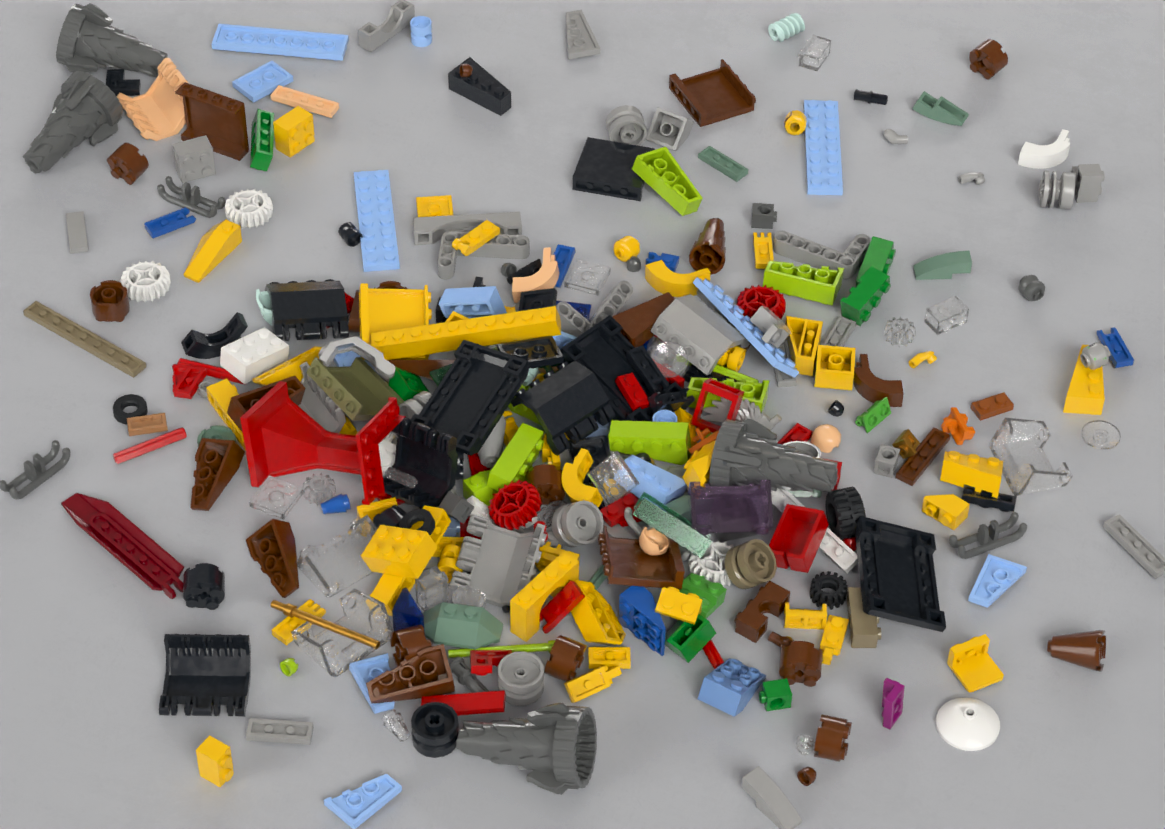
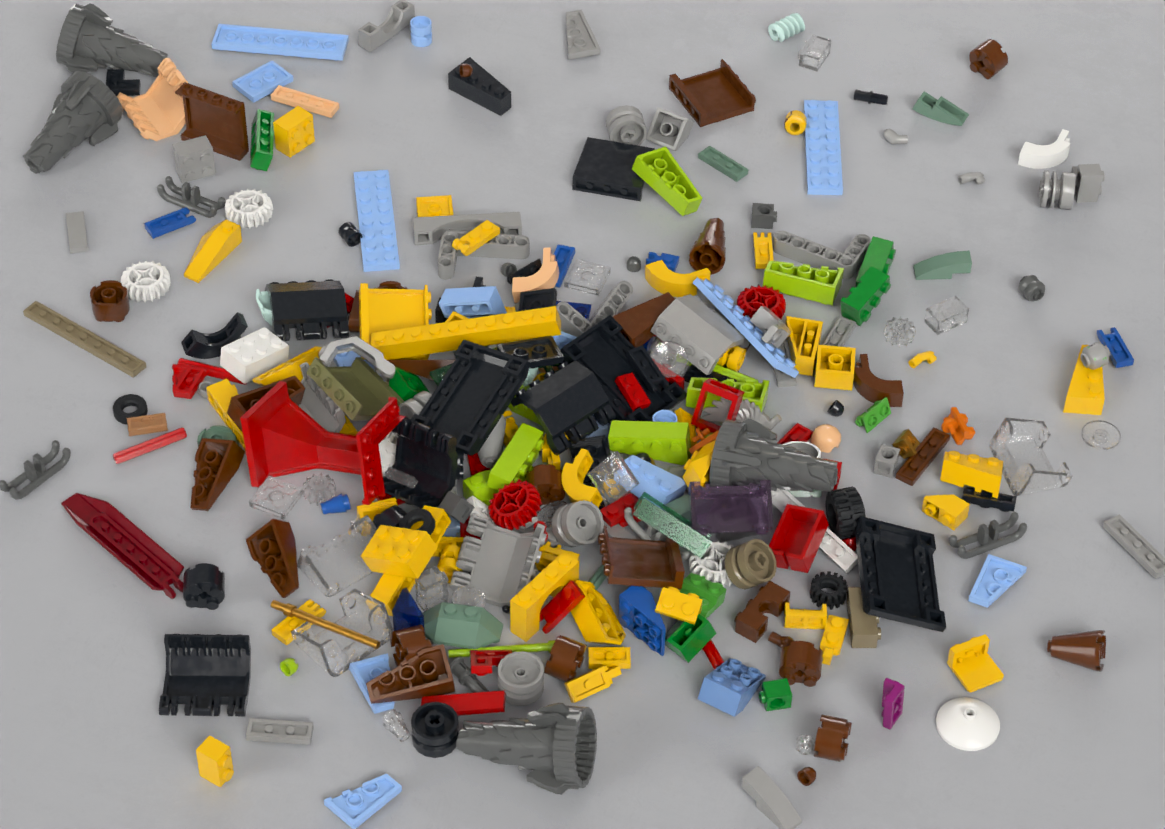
(127, 163): reddish brown brick -> none
(626, 248): yellow head -> none
(653, 542): light nougat hair -> none
(670, 401): black hinge -> none
(992, 406): dark orange plate -> none

